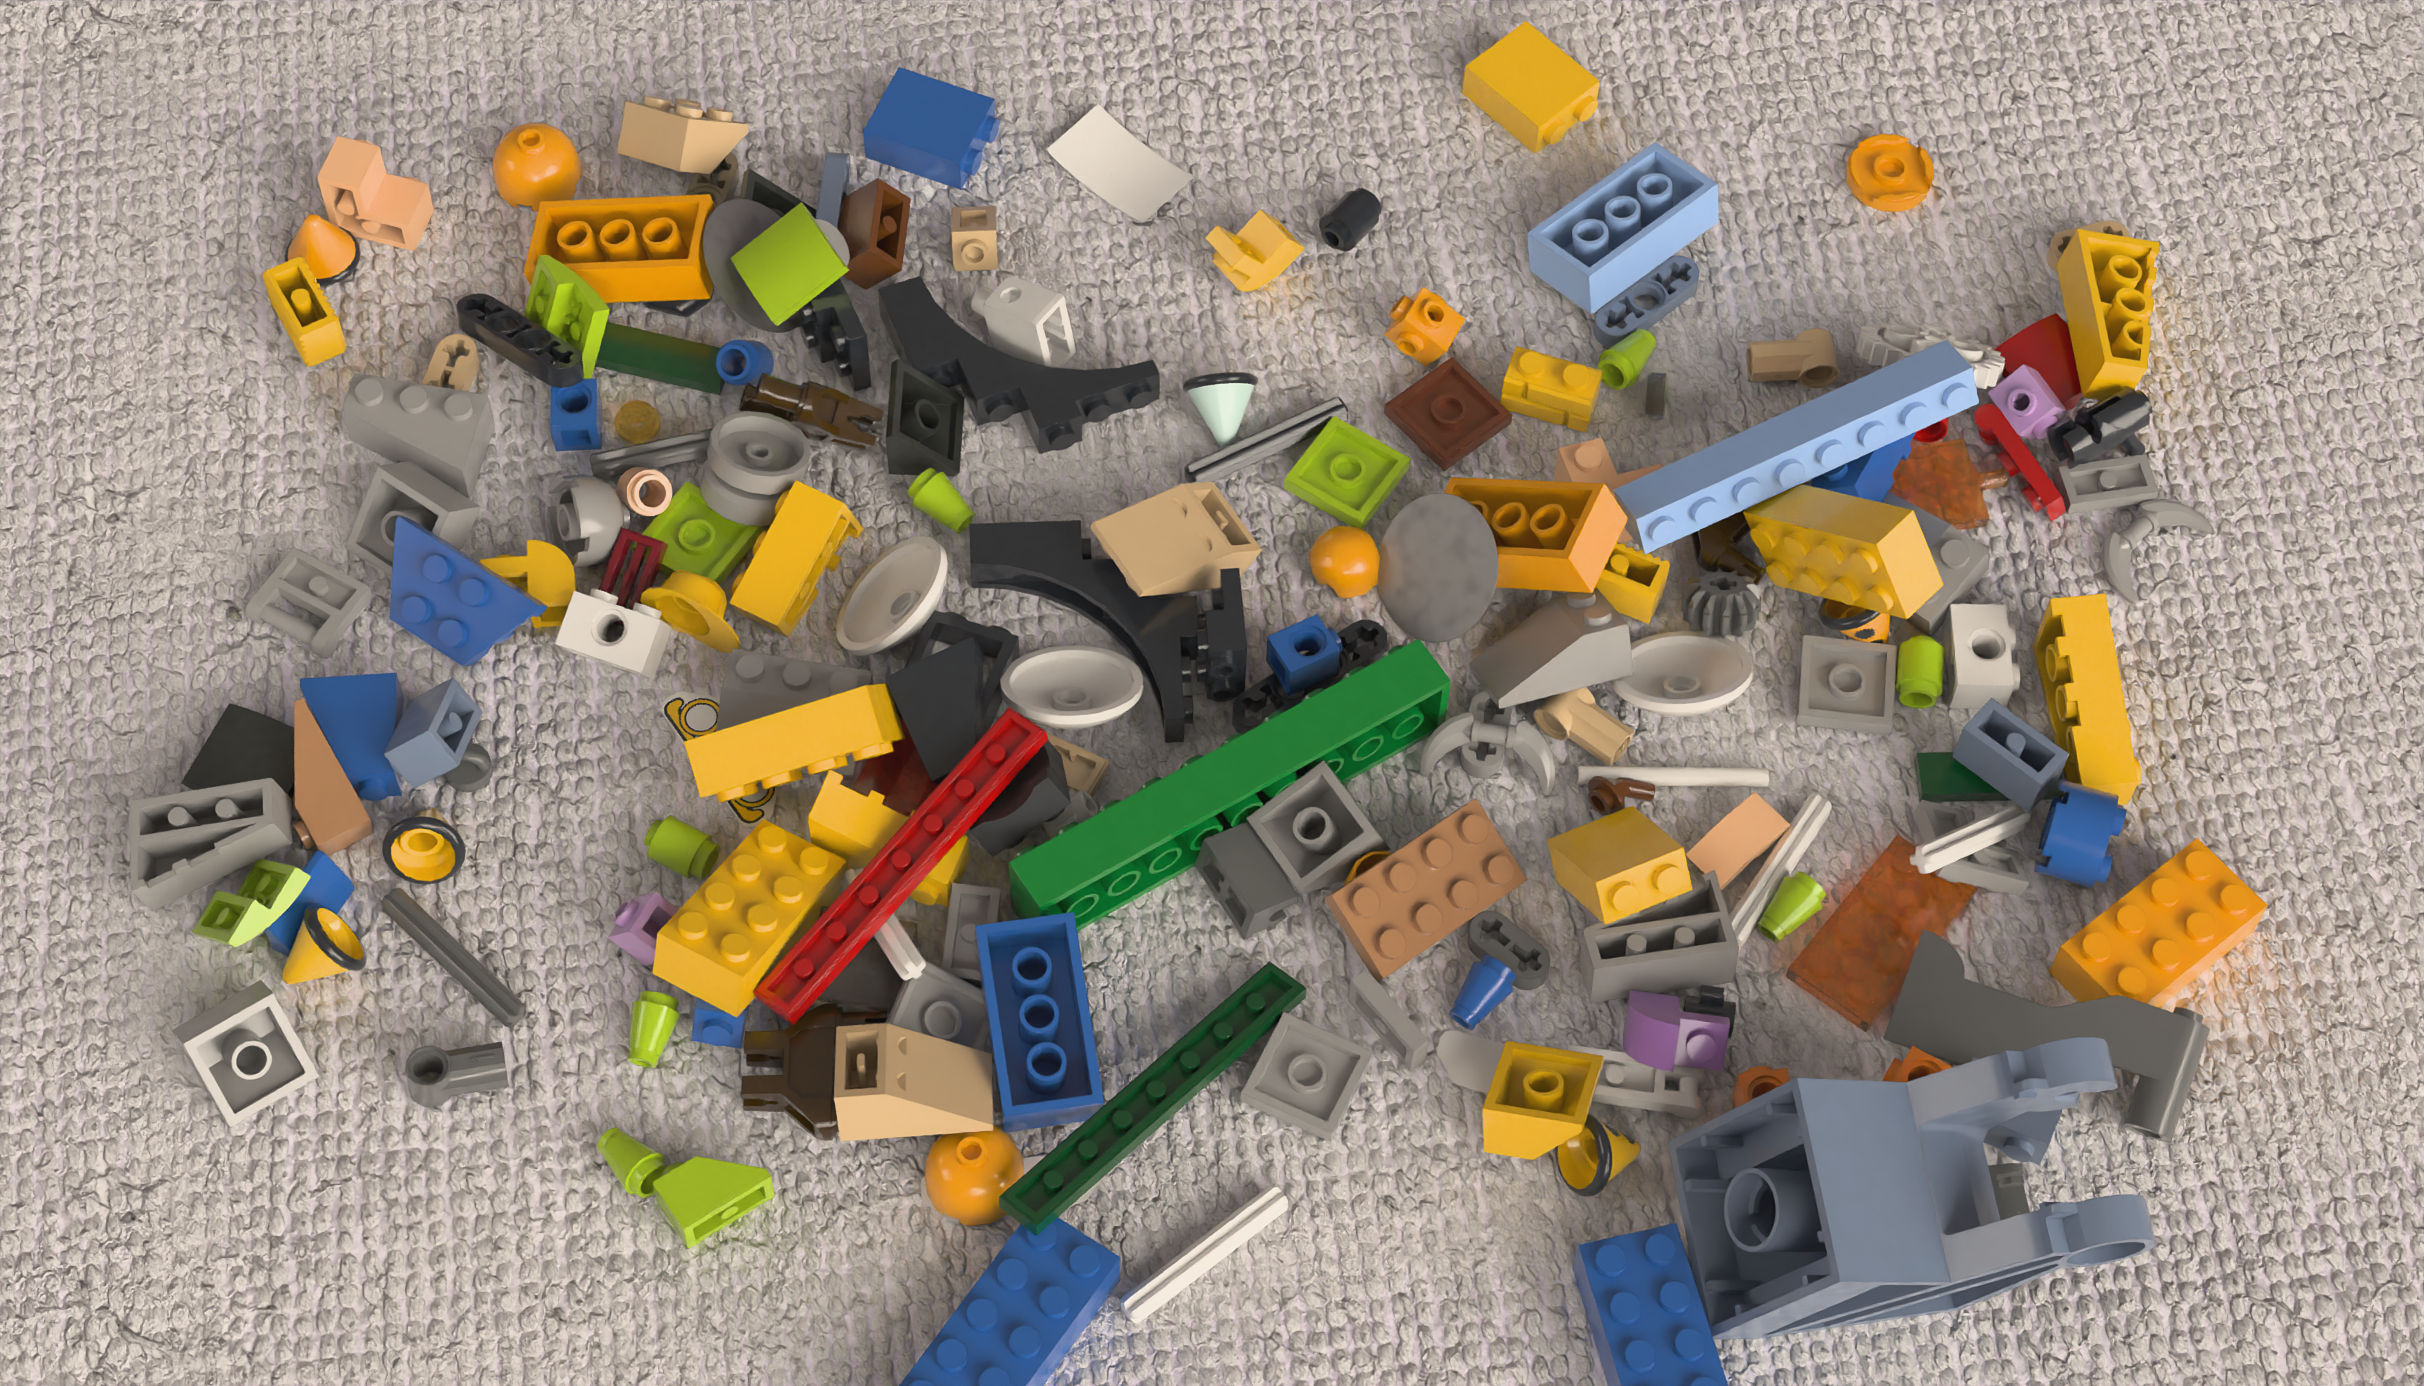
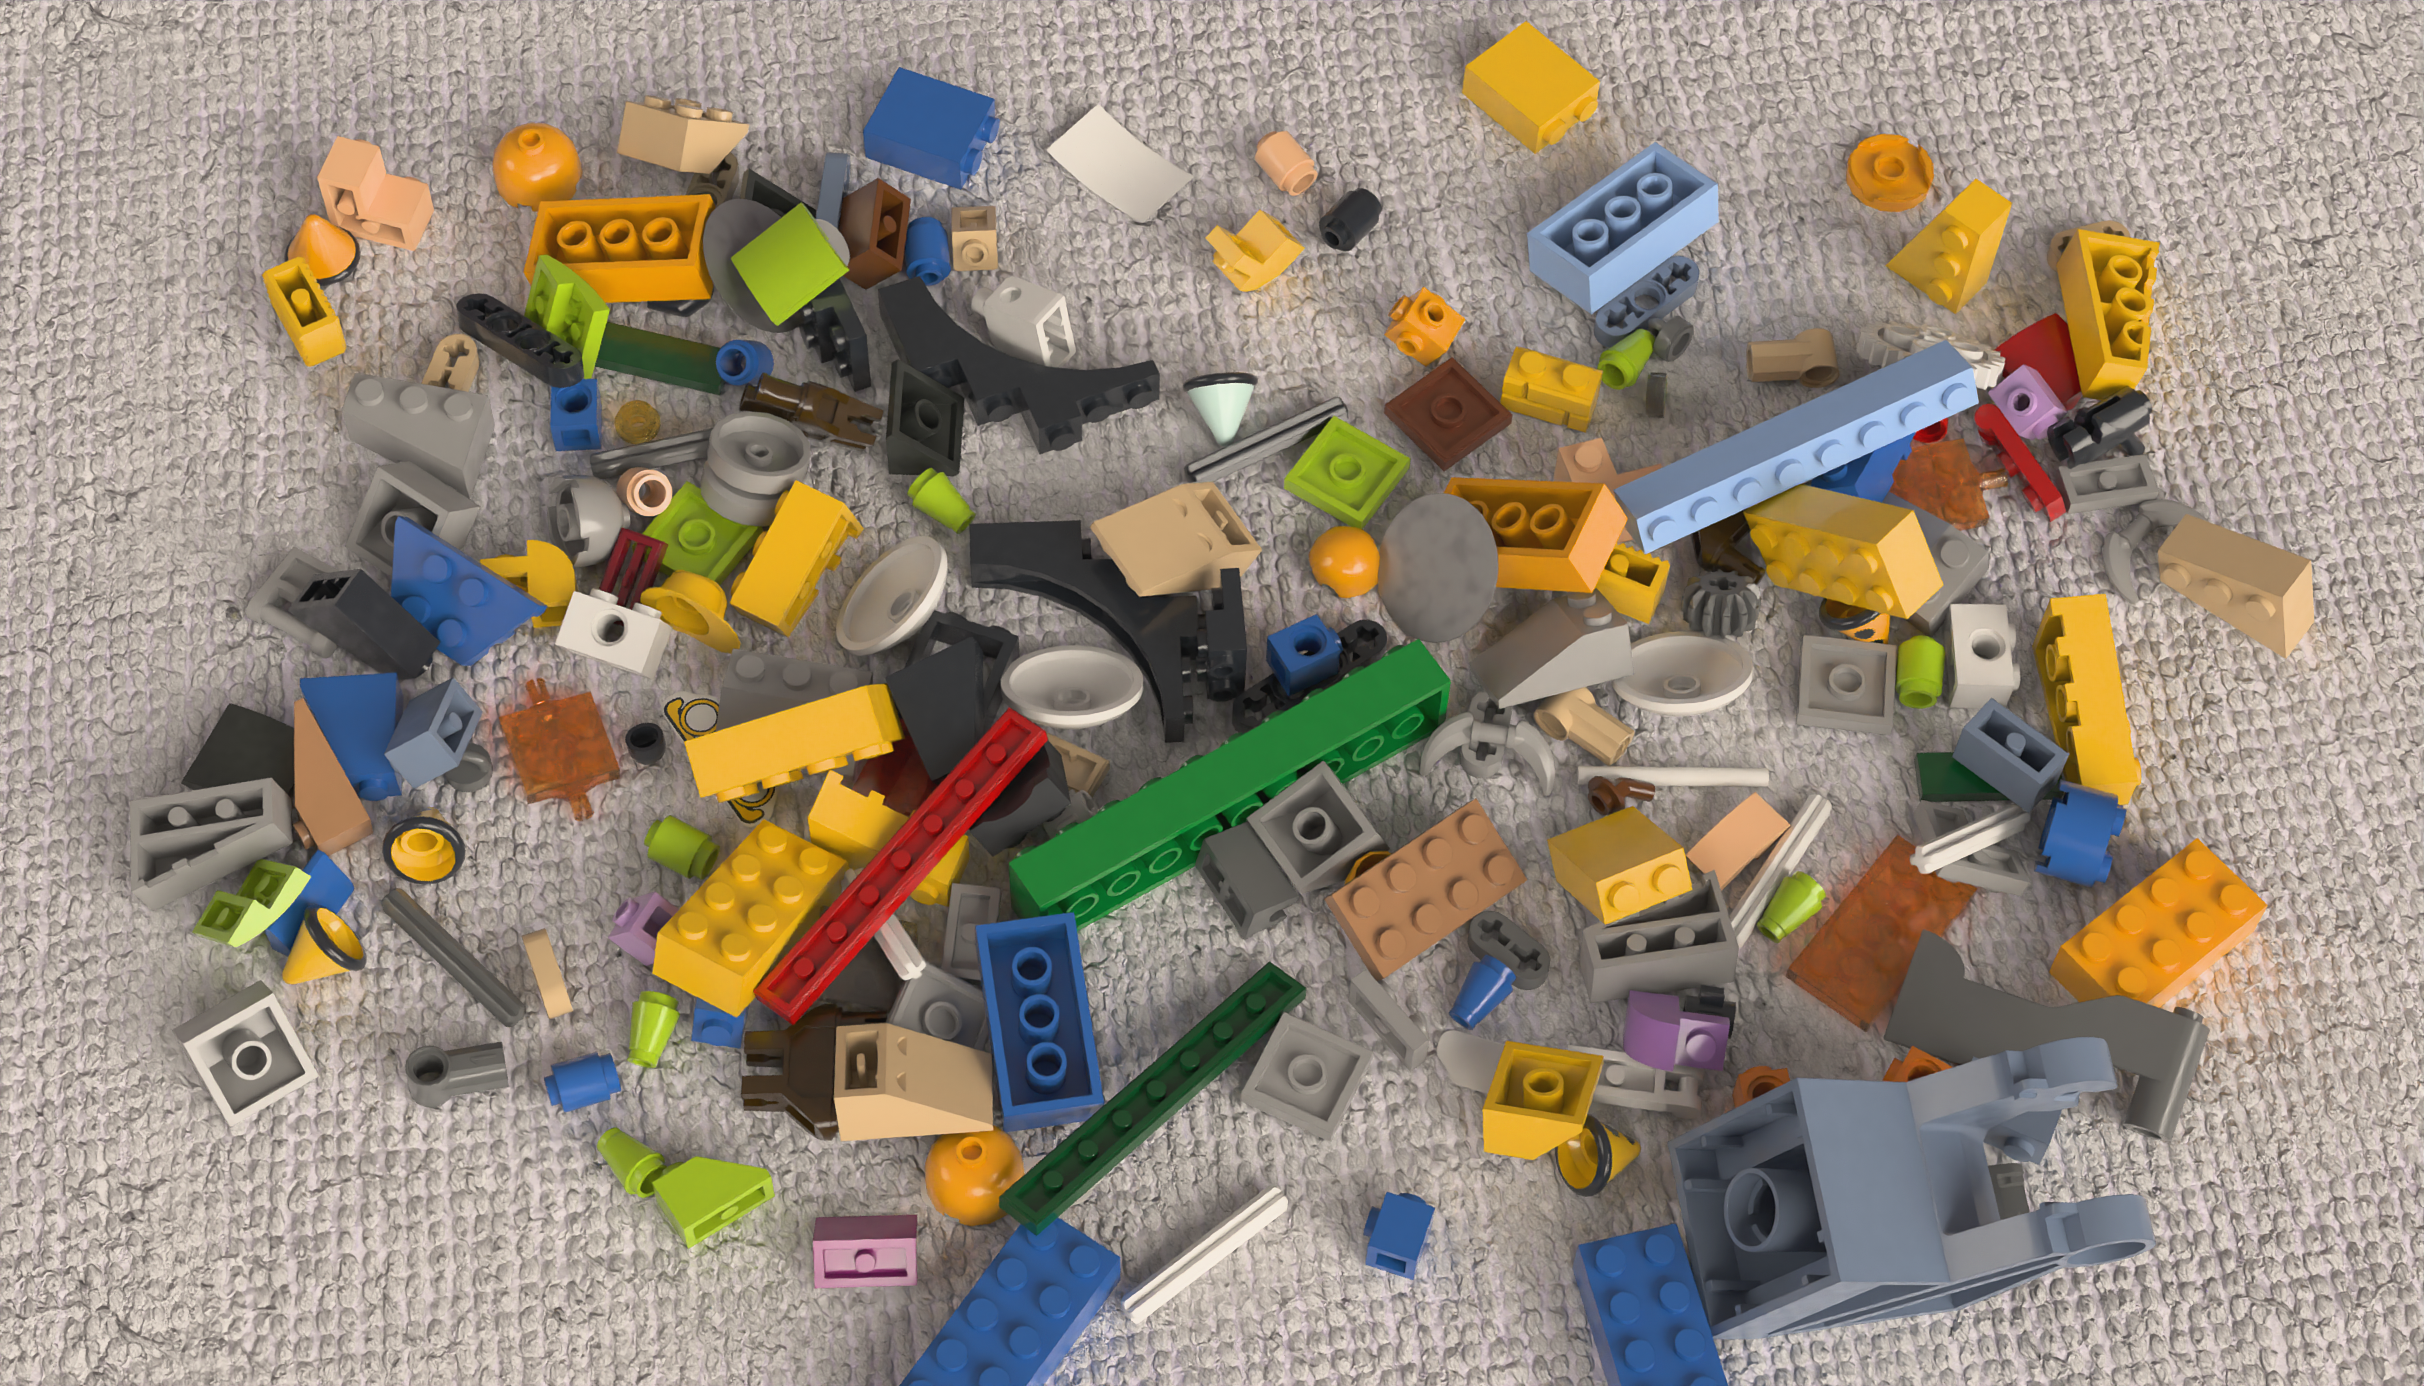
(366, 622): none -> black slope
(547, 973): none -> tan beam
(559, 748): none -> clear orange plate
(582, 1081): none -> blue brick
(646, 743): none -> black hinge
(865, 1251): none -> panel
(927, 251): none -> blue brick
(1285, 162): none -> light nougat brick
(1398, 1234): none -> blue brick
(1671, 337): none -> dark grey tile
(1956, 248): none -> yellow wedge
(2241, 581): none -> tan wedge

